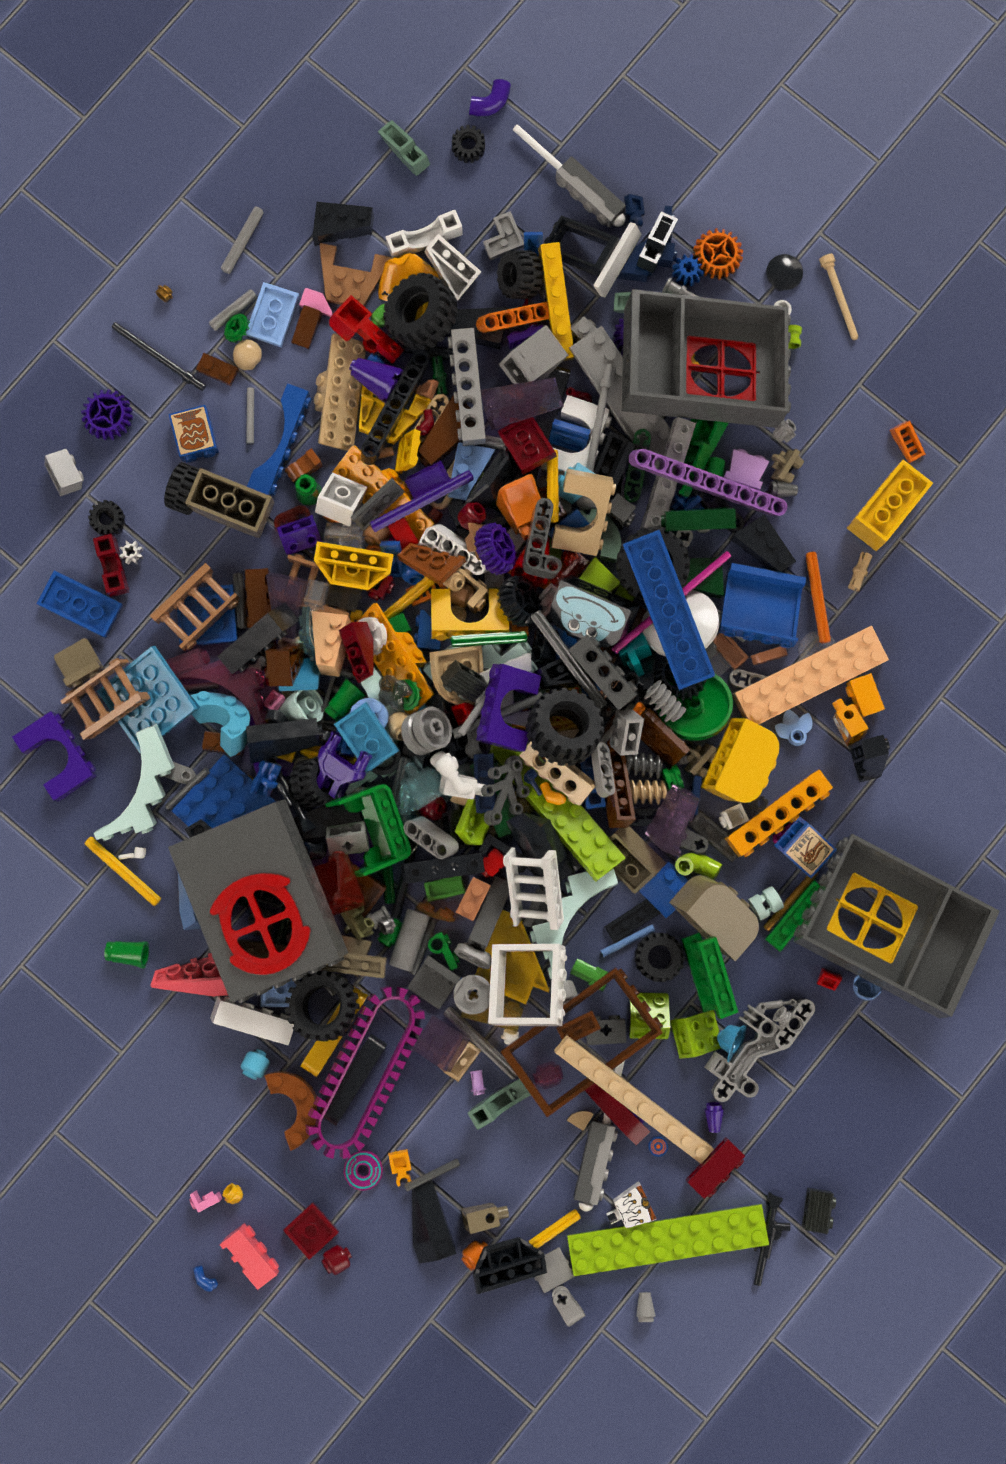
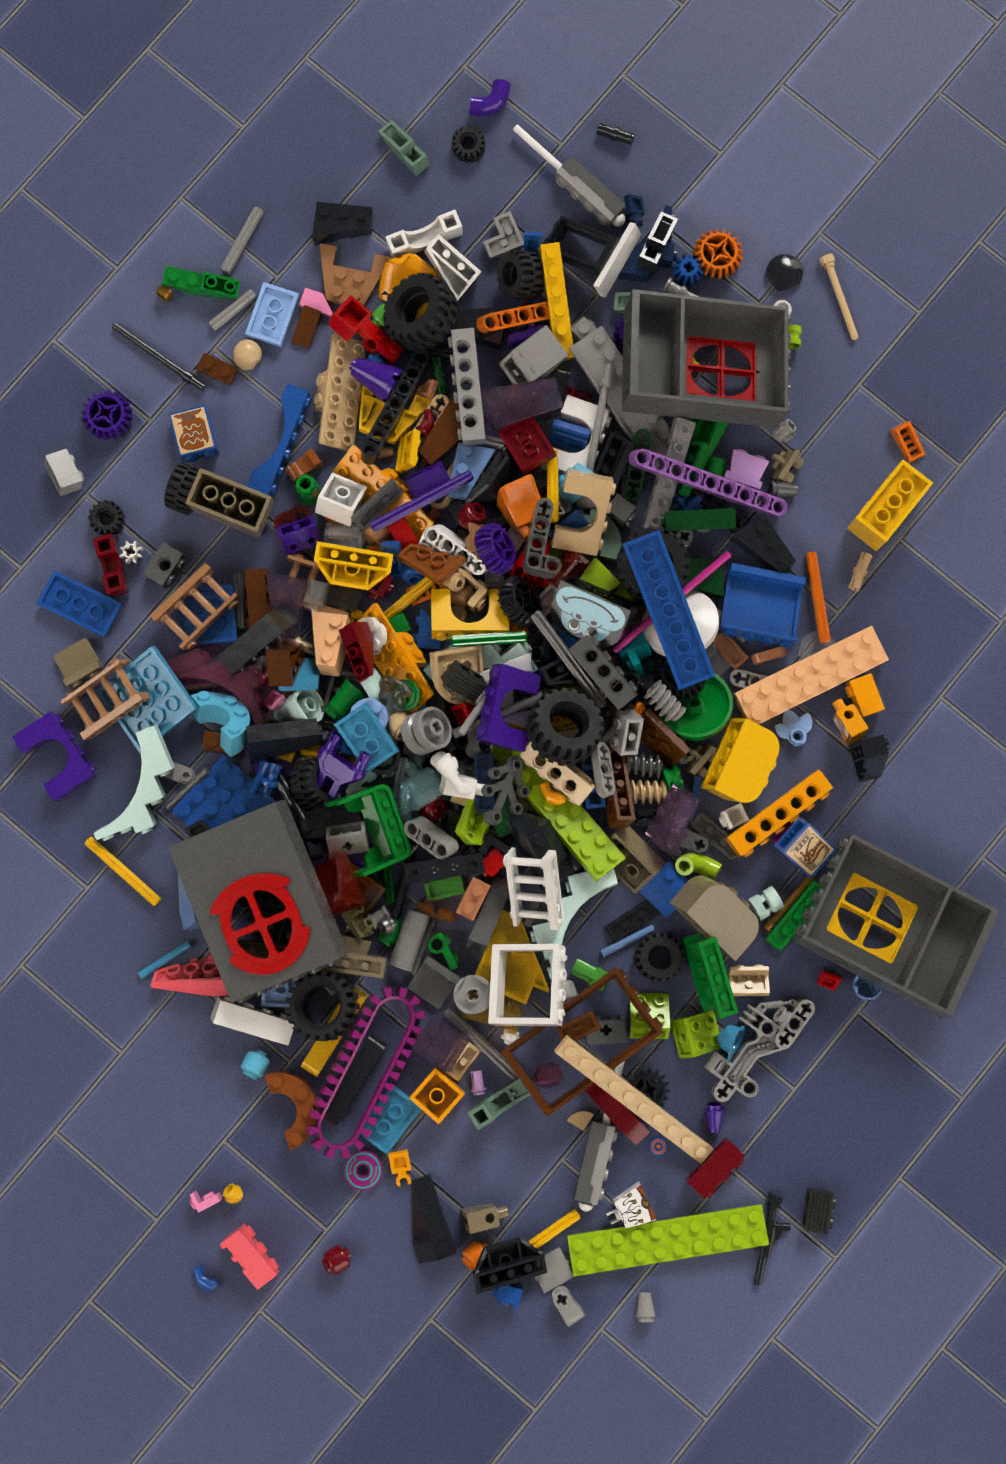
(127, 953): green plant -> none
(138, 853): white hand -> none
(164, 555): none -> dark grey brick
(165, 959): none -> dark azure bar
(200, 284): none -> green slope
(239, 323): green gear -> none
(250, 416): light grey bar -> none
(306, 633): clear light blue plate -> none
(311, 1230): dark red plate -> none
(392, 1121): none -> dark azure tile
(432, 1174): dark grey bar -> none
(437, 1095): none -> light orange brick
(479, 958): light grey plate -> none
(509, 1295): none -> blue brick
(529, 778): dark blue hand -> none
(615, 134): none -> black pin
(643, 1077): none -> black gear
(749, 980): none -> tan bracket
(763, 804): clear smoke pin -> none

